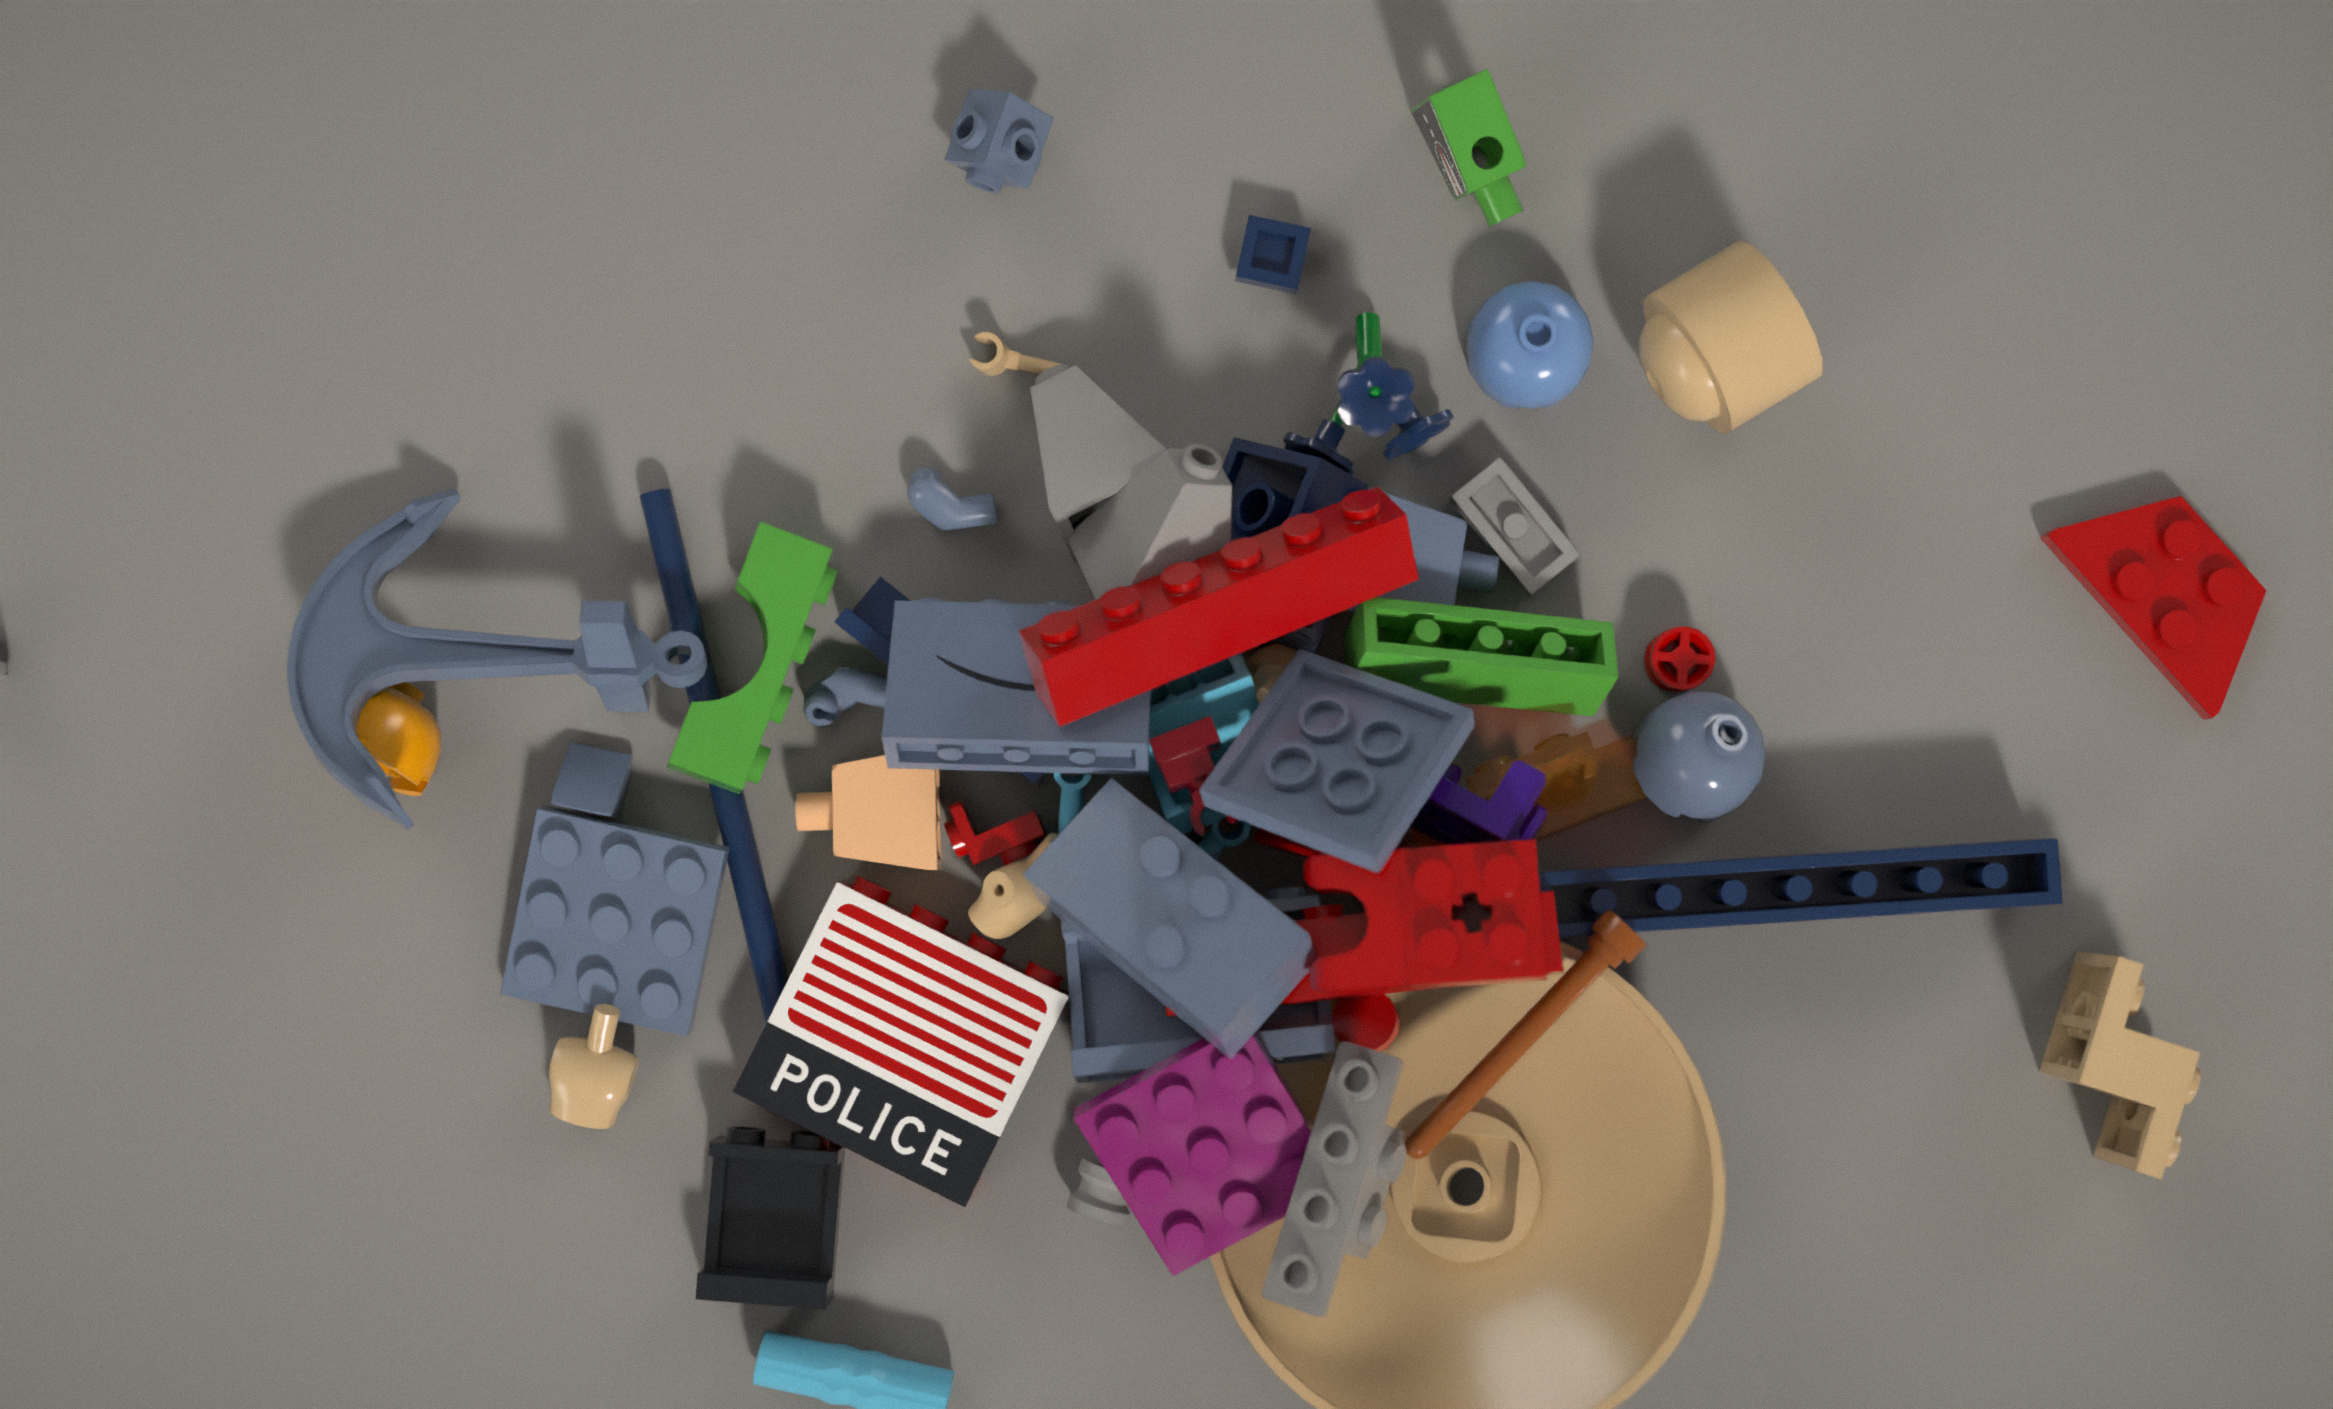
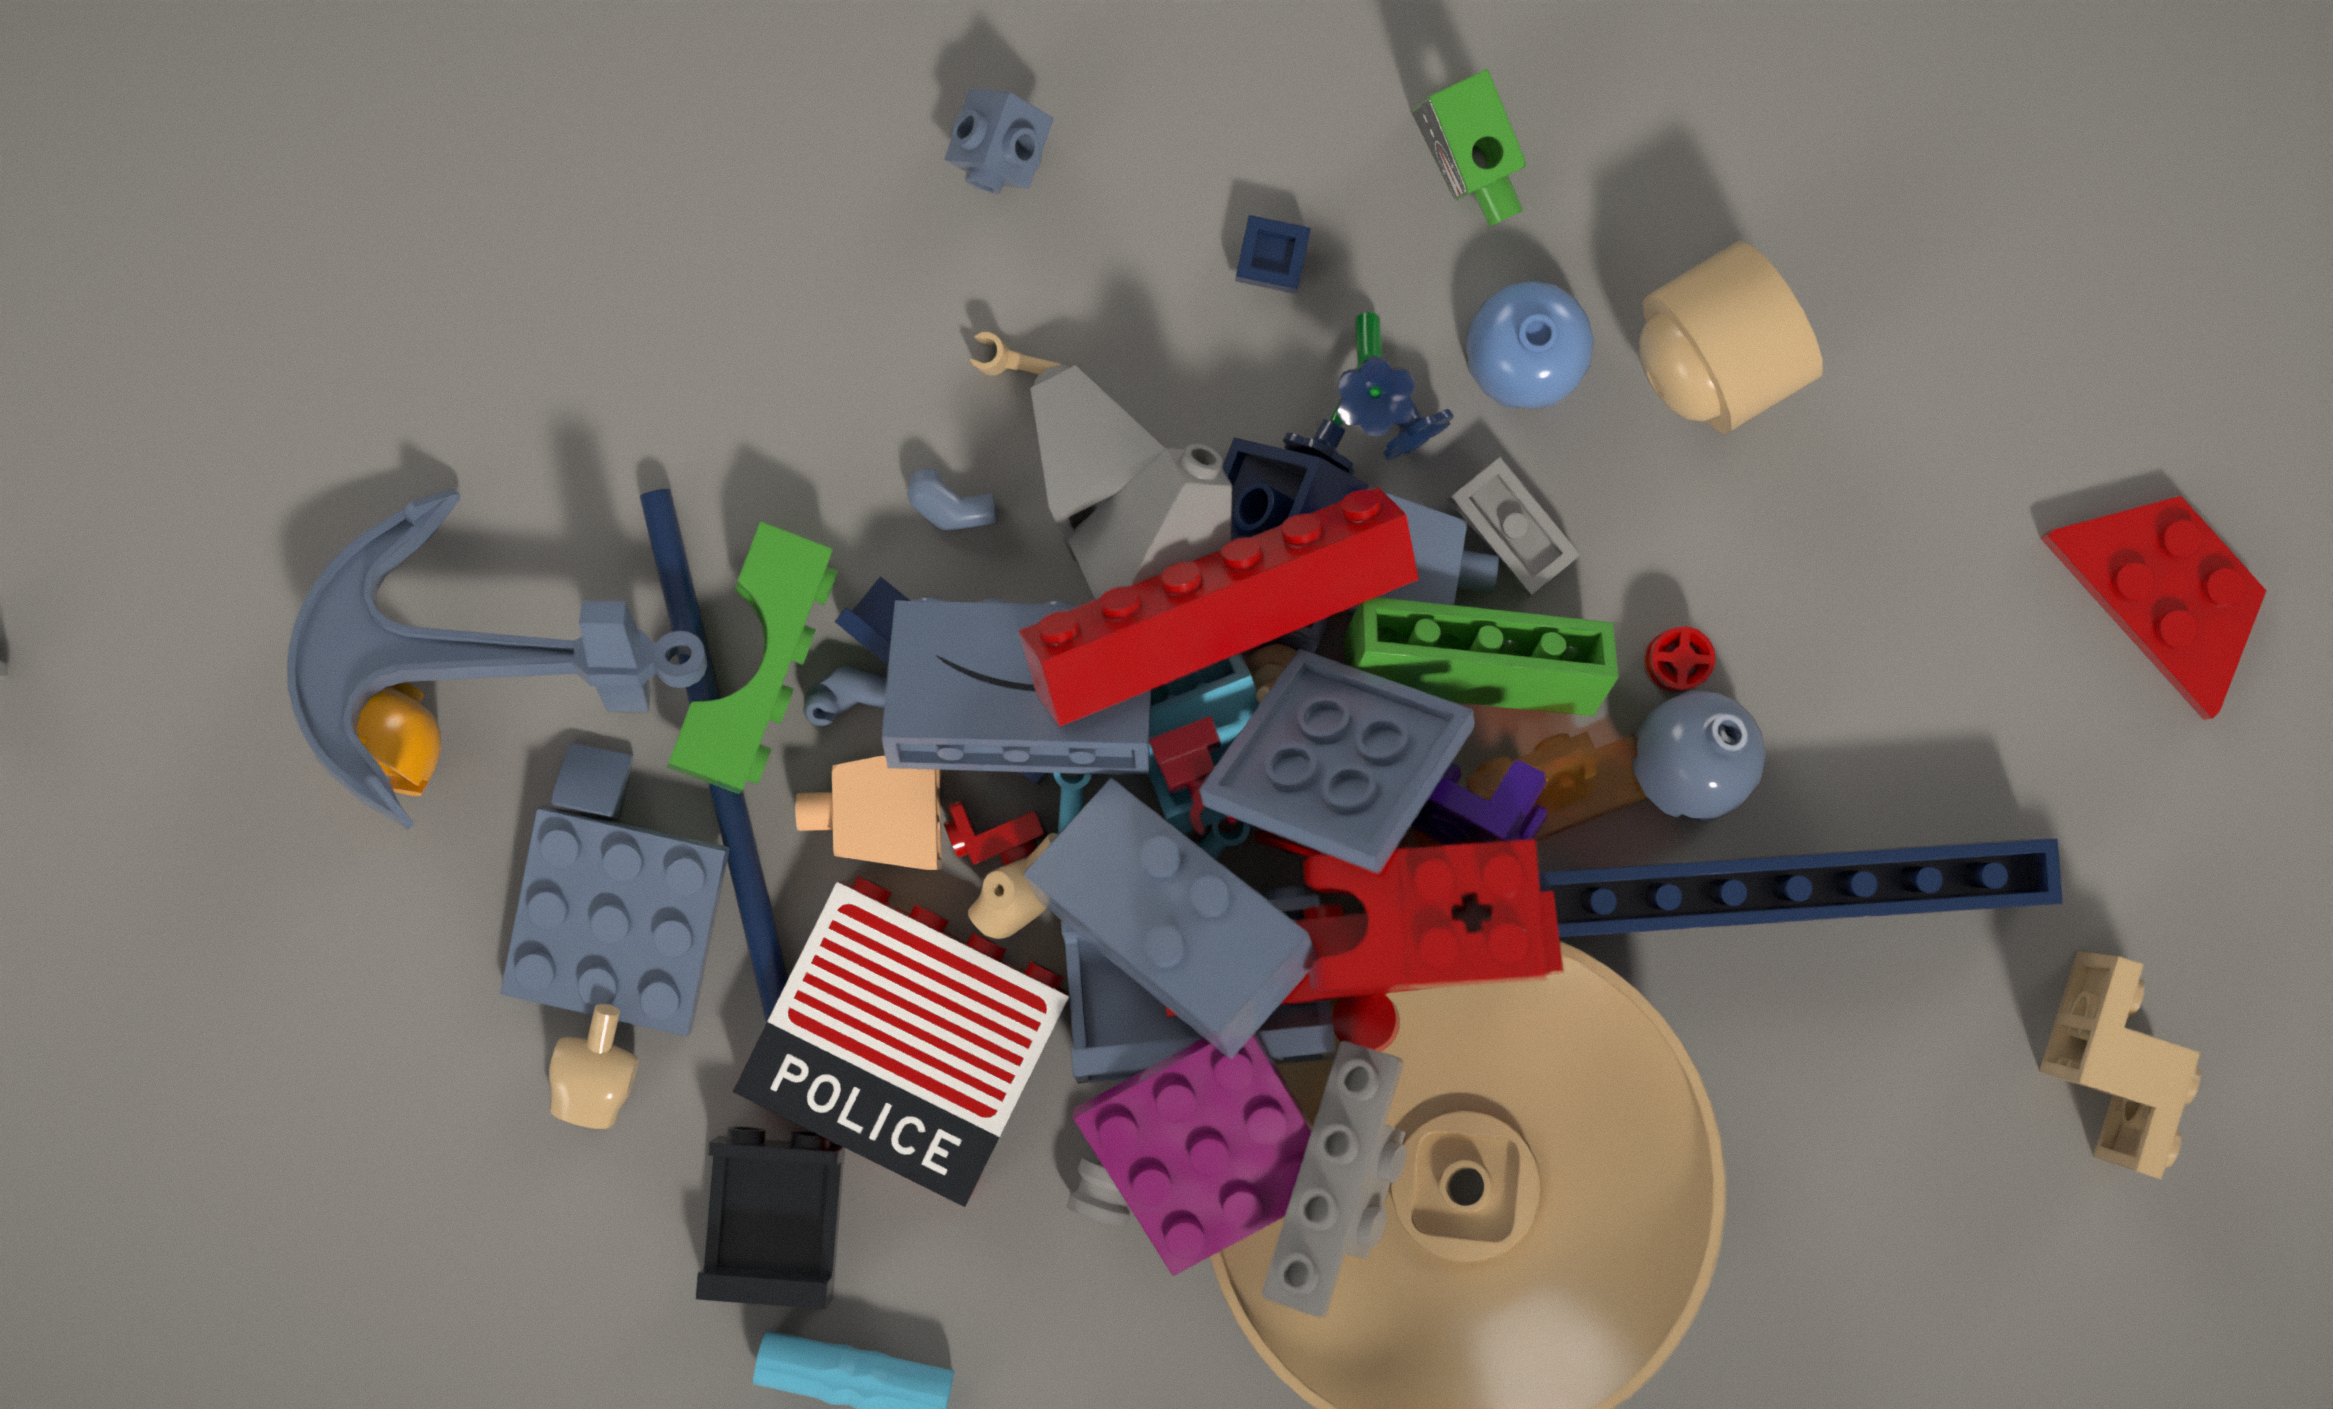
(1608, 946): dark orange piece -> none

